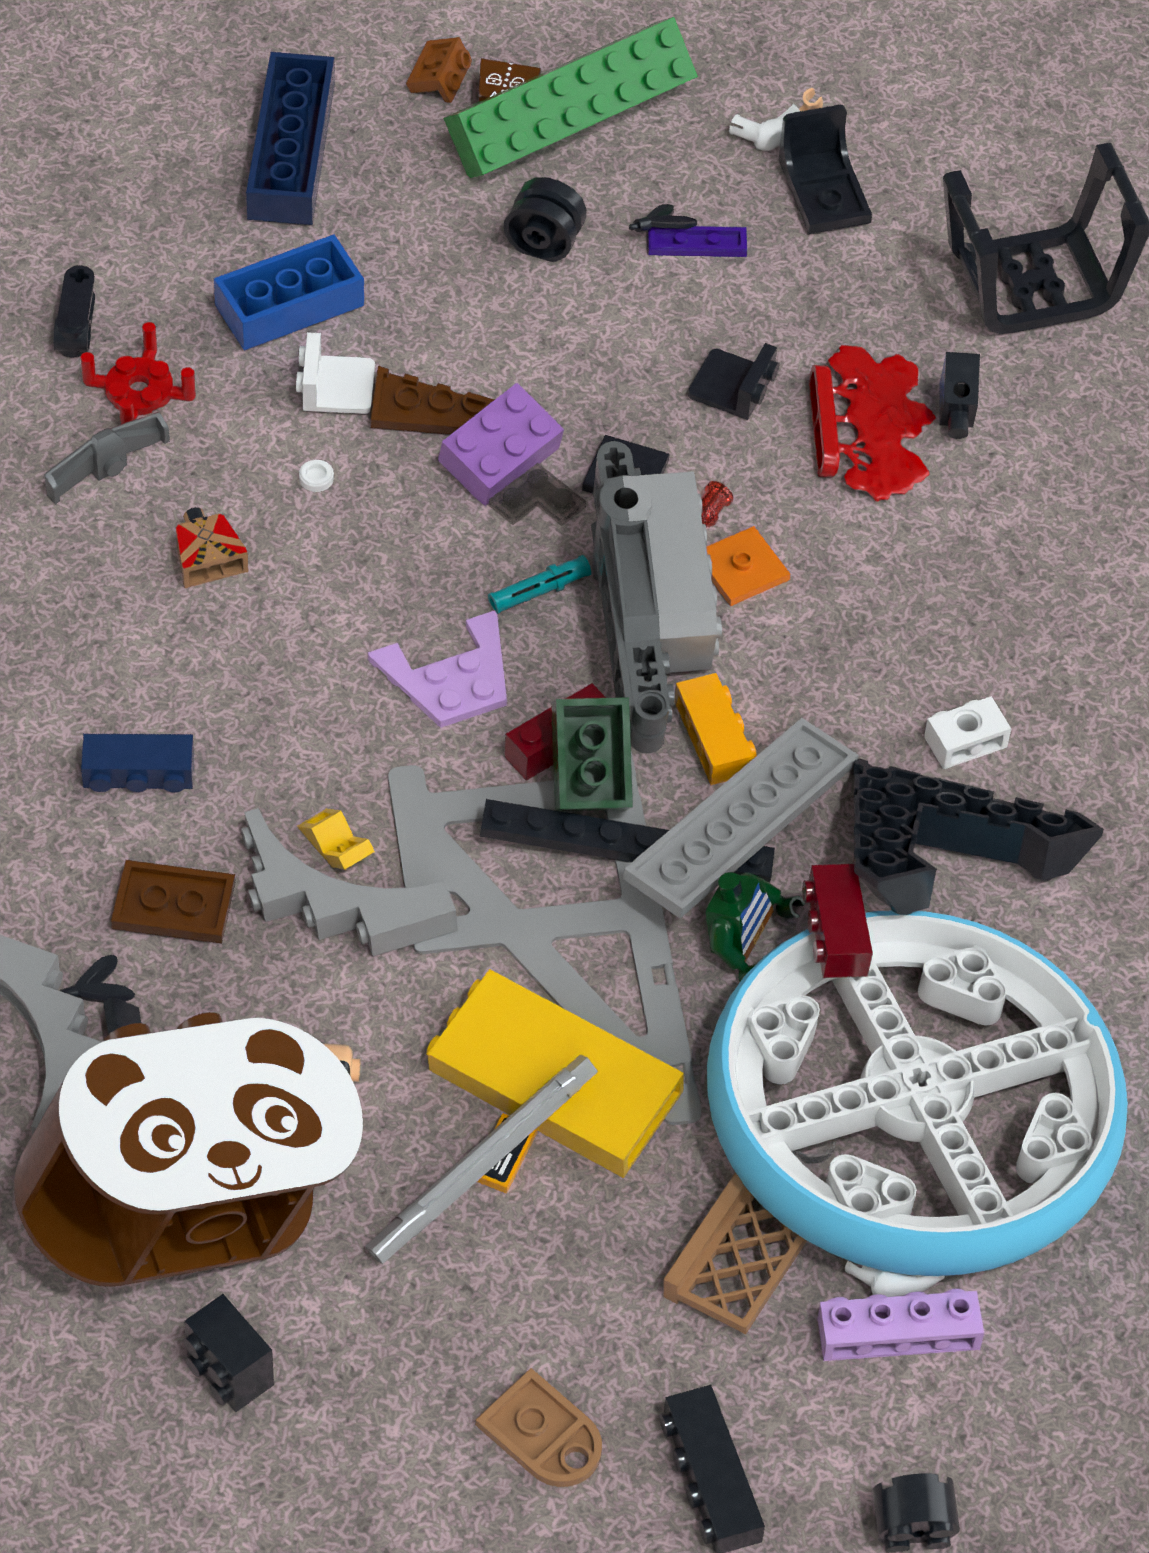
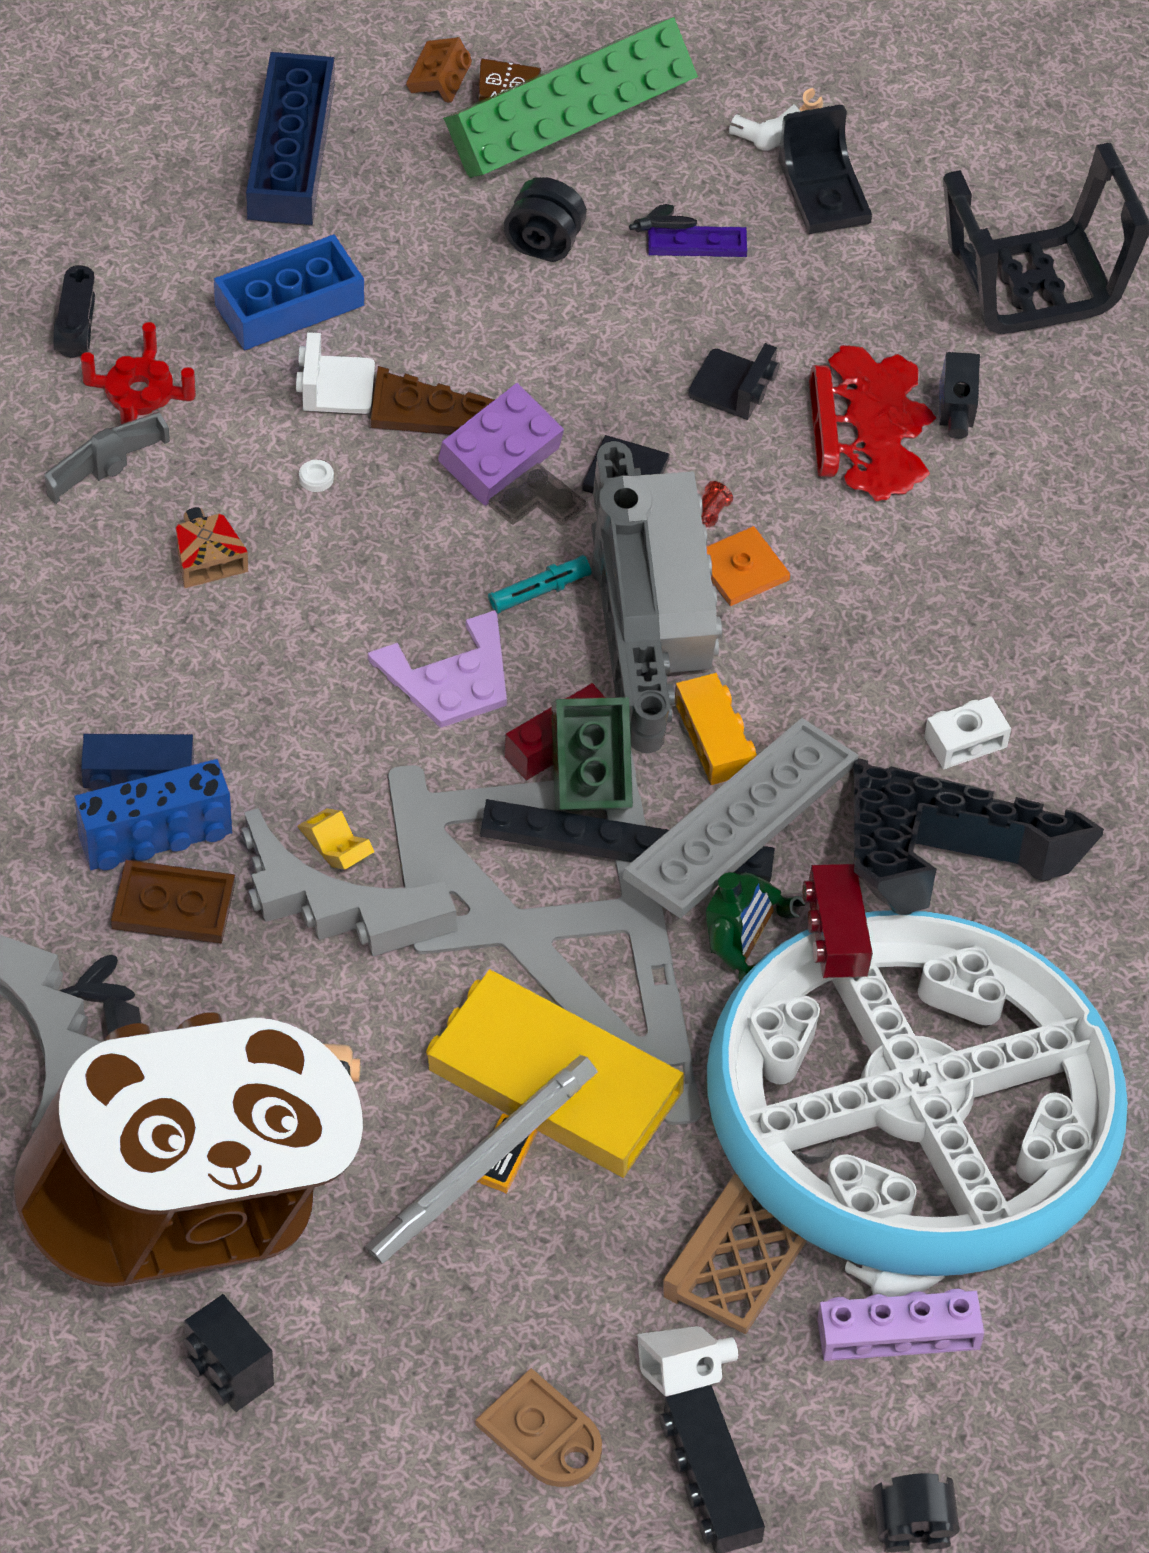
(153, 815): none -> blue brick
(683, 1358): none -> white torso

